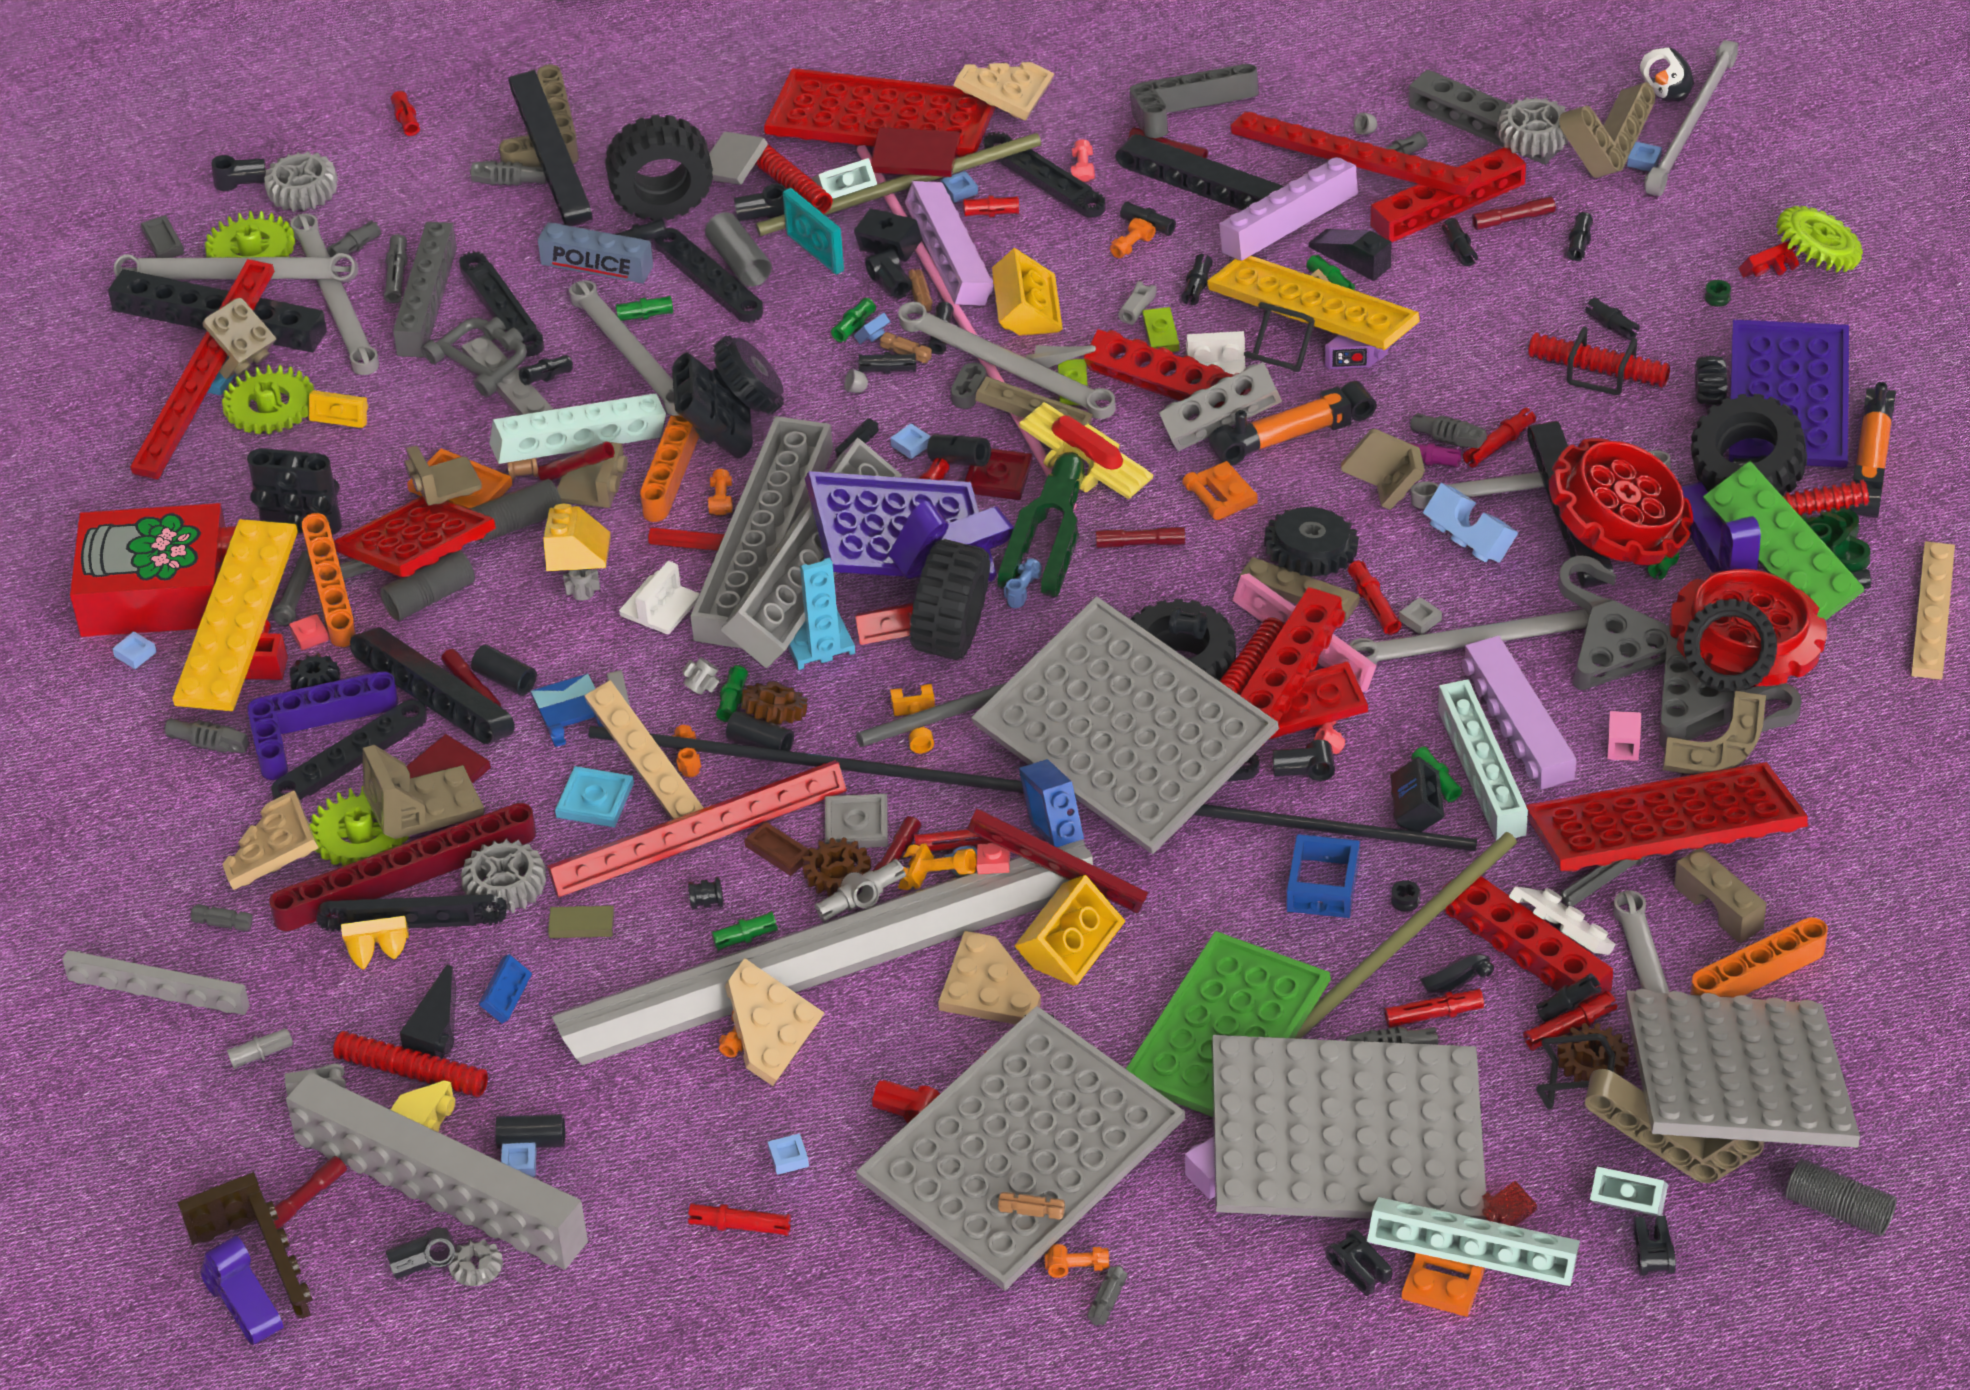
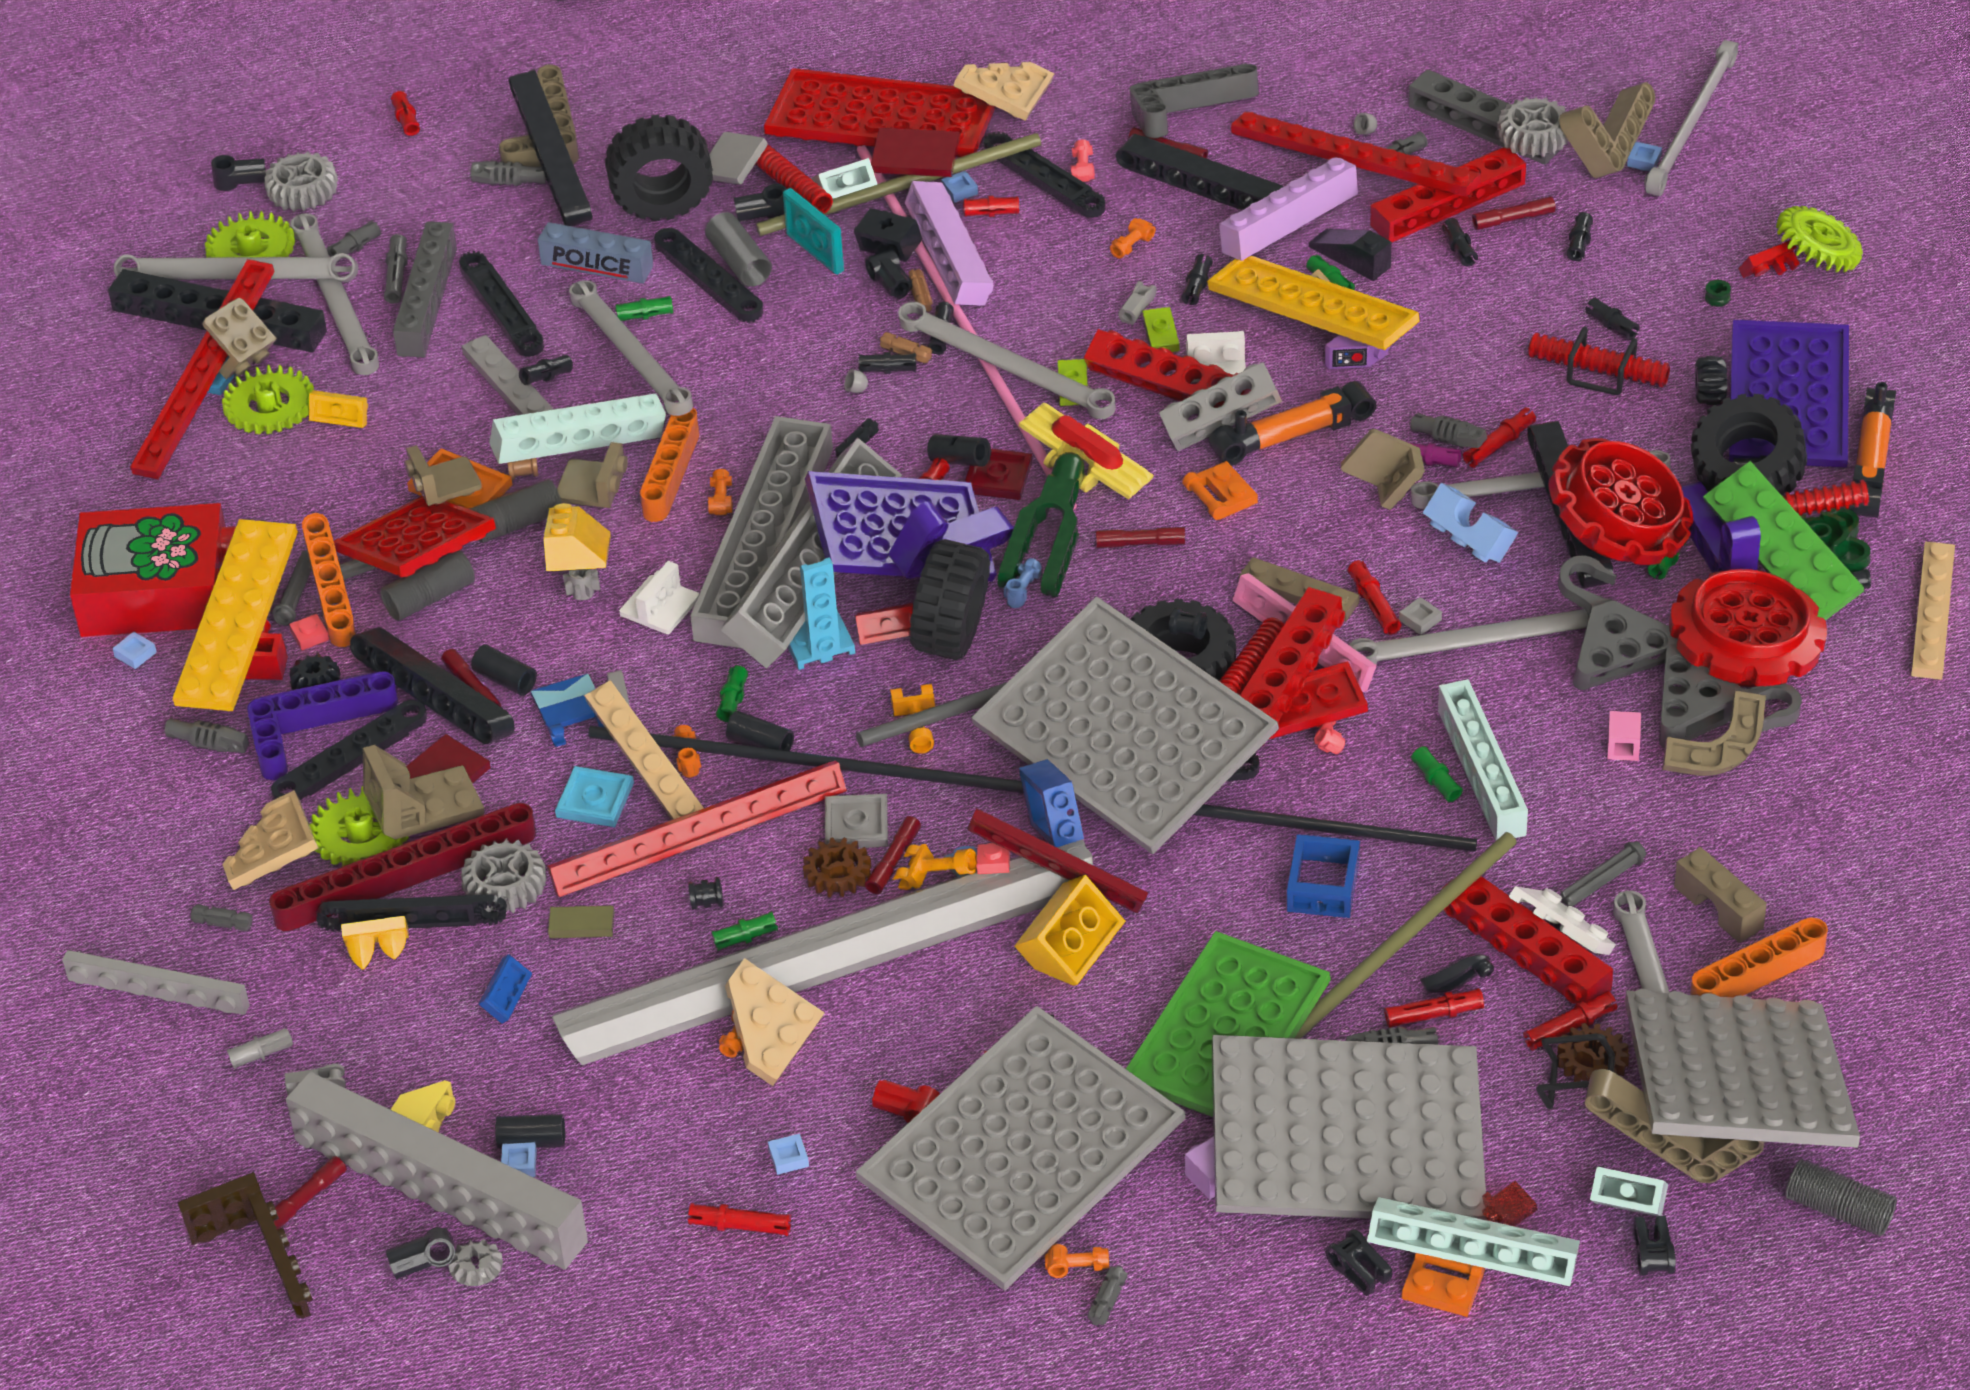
(162, 238): dark grey tile -> none
(229, 1274): dark purple beam -> none
(293, 486): black connector -> none
(409, 1063): red piece -> none
(433, 1021): black slope -> none
(493, 329): dark grey bar -> none
(588, 457): dark red piece -> none
(646, 231): black pin -> none
(685, 539): red axle -> none
(700, 676): light grey gear -> none
(711, 406): black connector -> none
(748, 374): black gear -> none
(774, 702): reddish brown gear -> none
(777, 848): copper tile -> none
(847, 897): light grey pin -> none
(853, 320): green pin -> none
(873, 329): medium blue plate -> none
(910, 441): light blue plate -> none
(929, 838): red pin -> none
(963, 383): dark grey beam -> none
(987, 982): tan plate -> none
(1023, 402): dark tan plate -> none
(1026, 295): yellow slope -> none
(1031, 1205): medium nougat axle -> none
(1053, 355): light grey piece -> none
(1161, 223): black pin -> none
(1268, 308): black piece -> none
(1311, 541): black gear -> none
(1314, 760): black piece -> none
(1405, 903): black bush -> none
(1417, 795): black brick -> none
(1519, 713): lavender brick -> none
(1568, 997): black pin -> none
(1665, 816): red plate -> none
(1675, 81): piece -> none
(1728, 609): black tyre -> none

